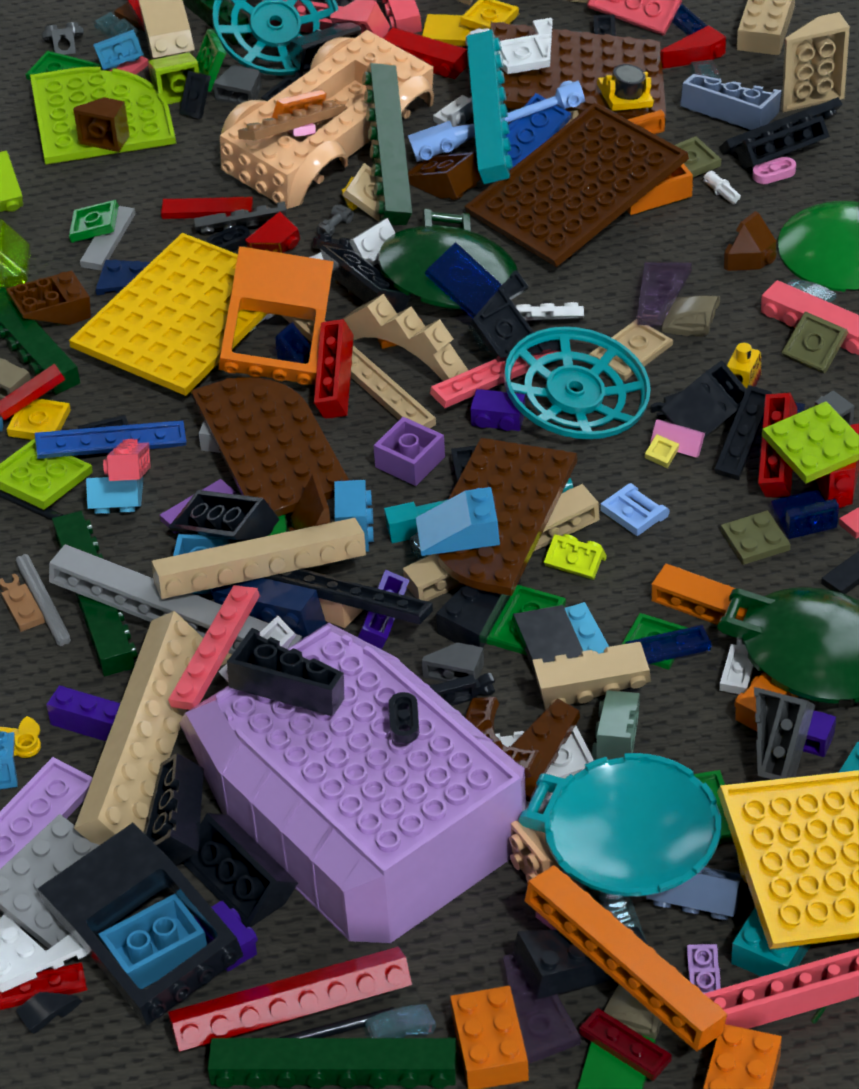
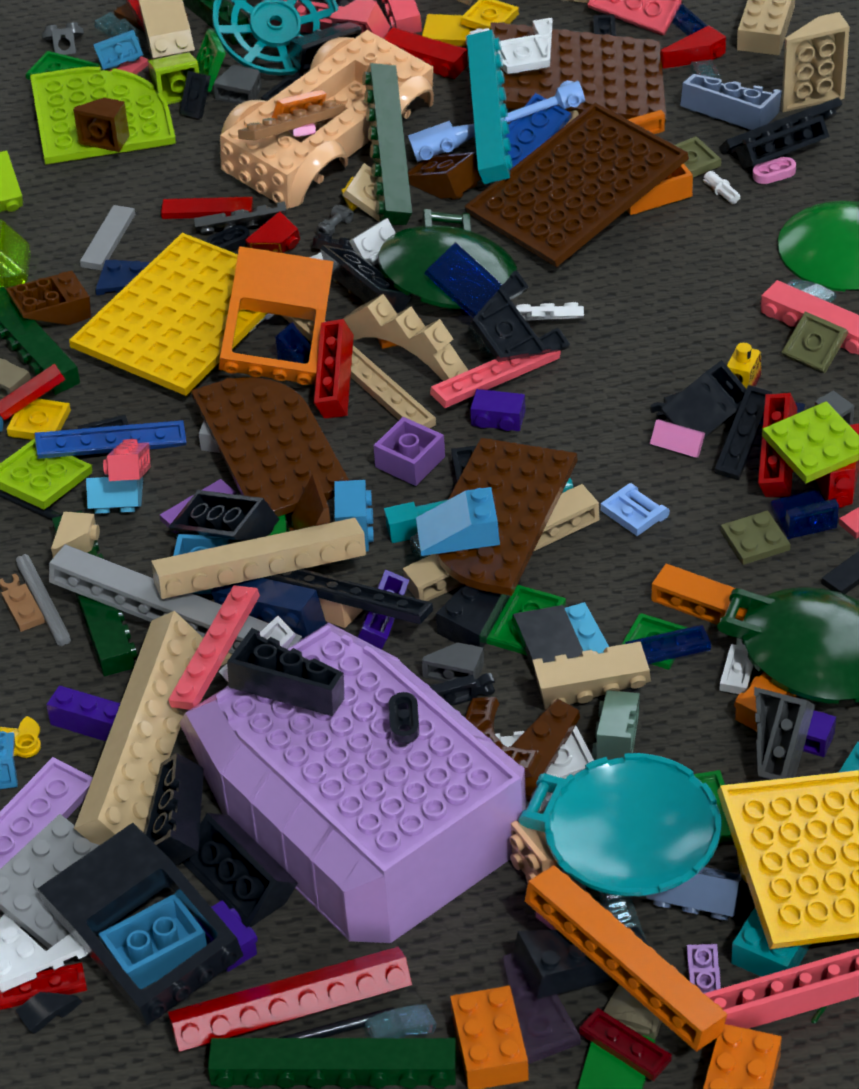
(76, 531): none -> tan slope
(93, 221): green tile -> none
(456, 112): white bracket -> none
(575, 556): neon yellow bracket -> none
(586, 381): teal dish -> none
(624, 85): piece -> none
(642, 341): tan tile -> none
(660, 289): clear purple wing -> none
(662, 451): light yellow plate -> none
(691, 315): dark tan slope -> none
(752, 247): reddish brown slope -> none

